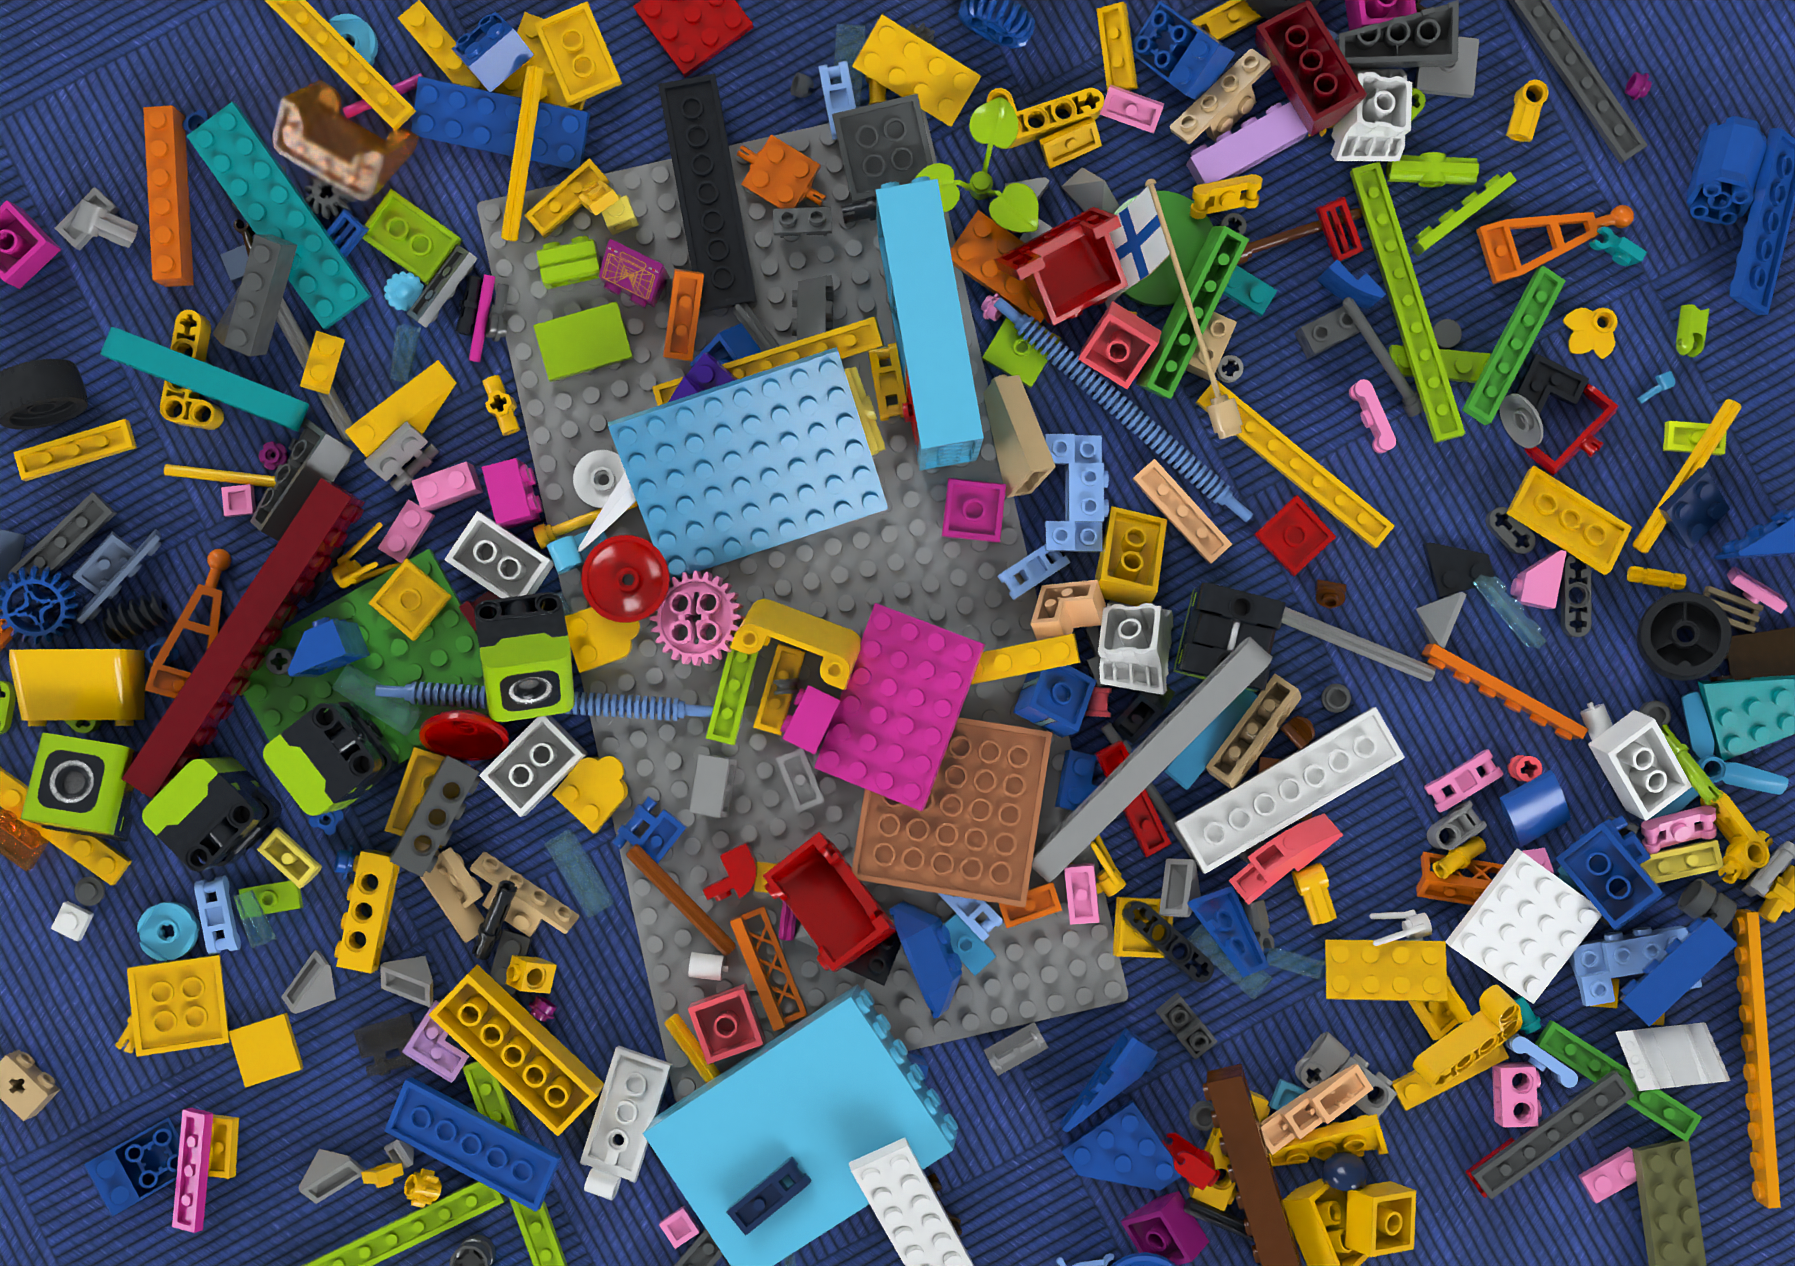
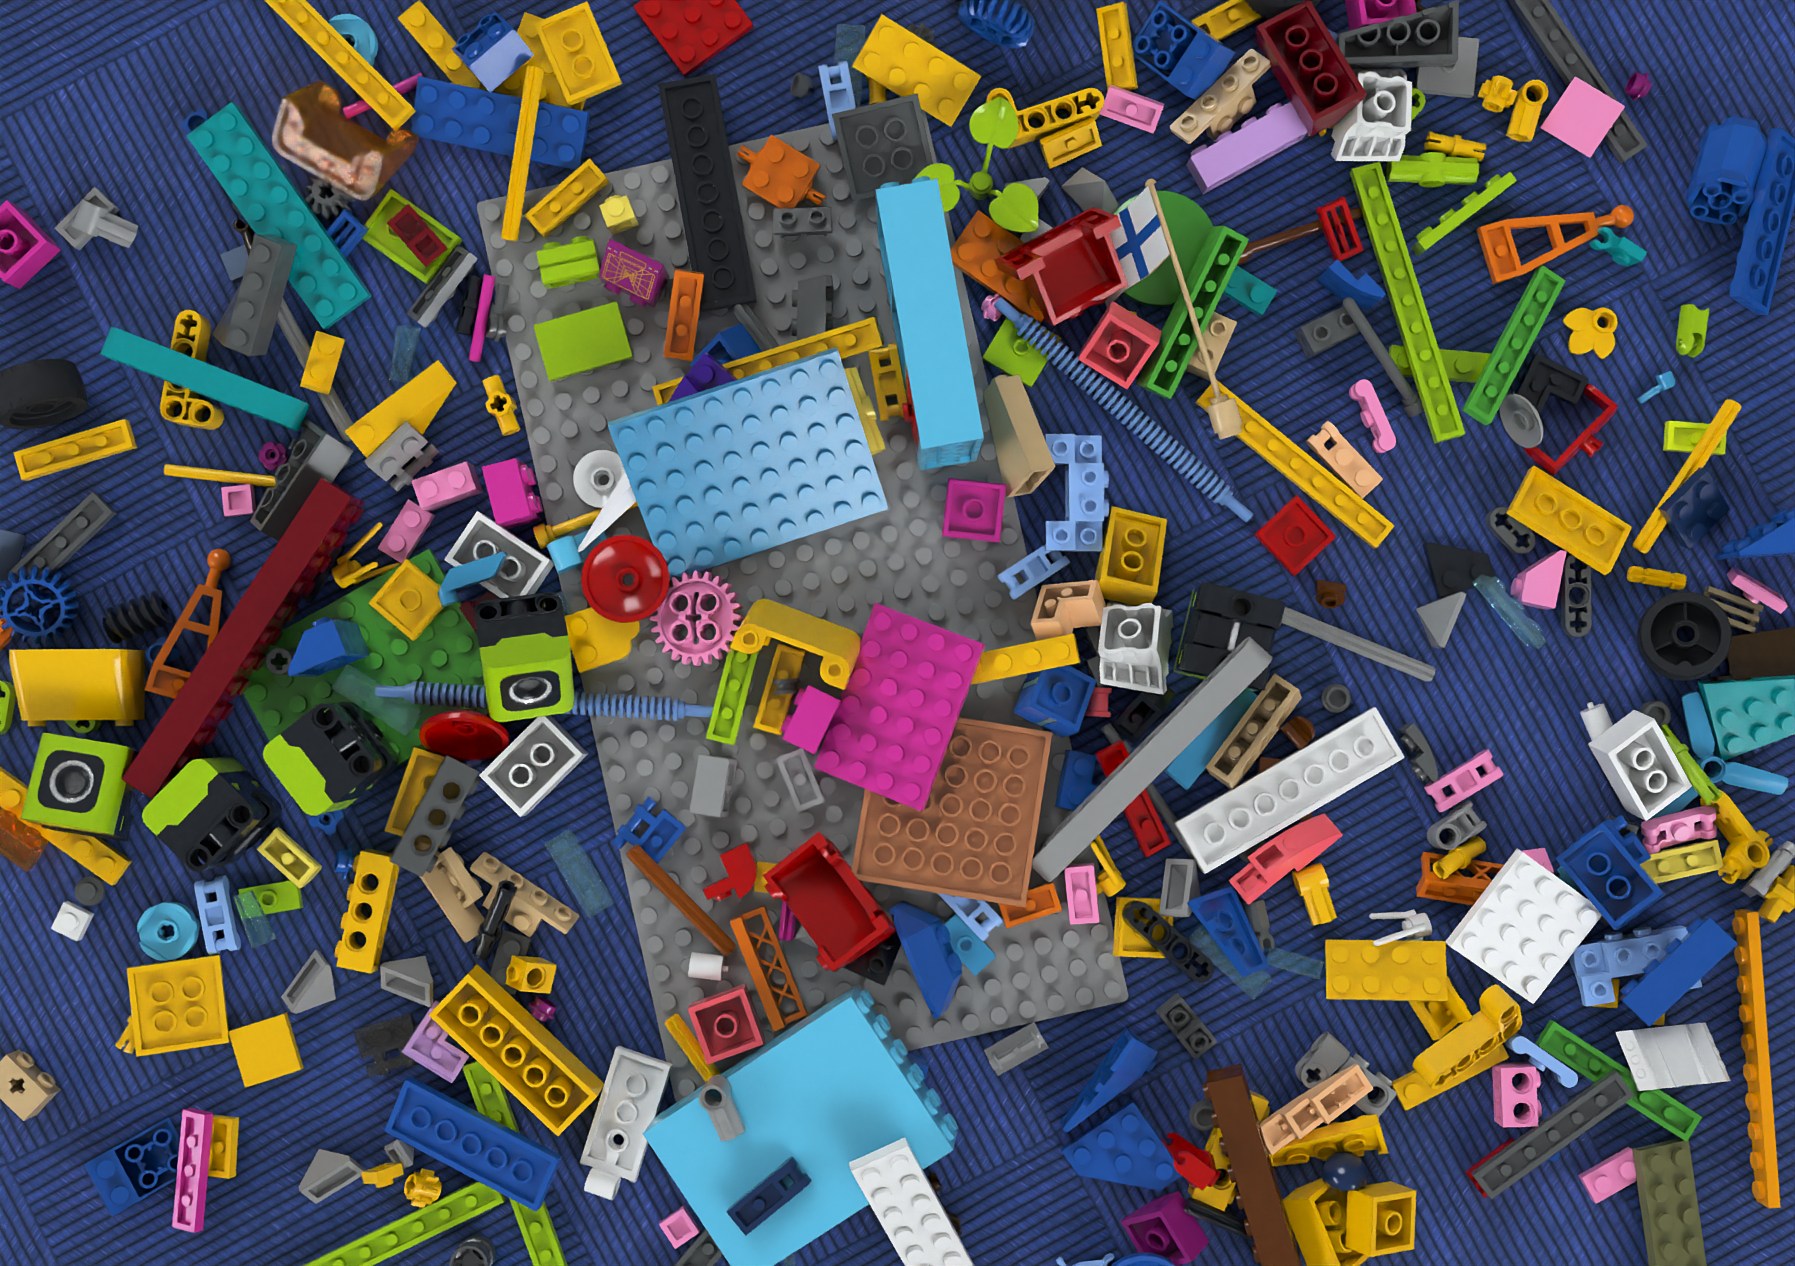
(108, 567): sand blue bracket -> none
(168, 196): orange brick -> none
(403, 290): medium azure piece -> none
(417, 235): none -> dark red slope
(469, 575): none -> dark azure piece
(593, 790): yellow plate -> none
(597, 197): yellow plate -> none
(722, 1110): none -> light grey piece
(862, 211): black pin -> none
(1182, 511): light nougat plate -> none
(1225, 195): yellow plate -> none
(1235, 218): dark grey bush -> none
(1235, 375): light grey bush -> none
(1285, 1093): medium azure plate -> none
(1344, 460): none -> light nougat plate
(1423, 761): none -> dark grey slope
(1447, 333): dark grey tile -> none
(1454, 146): none -> yellow pin
(1497, 93): none -> yellow gear
(1514, 699): orange plate -> none
(1519, 762): coral bush -> none
(1530, 1022): teal pin -> none
(1535, 808): blue slope -> none
(1582, 117): none -> bright pink tile
(1703, 901): dark grey wheel -> none

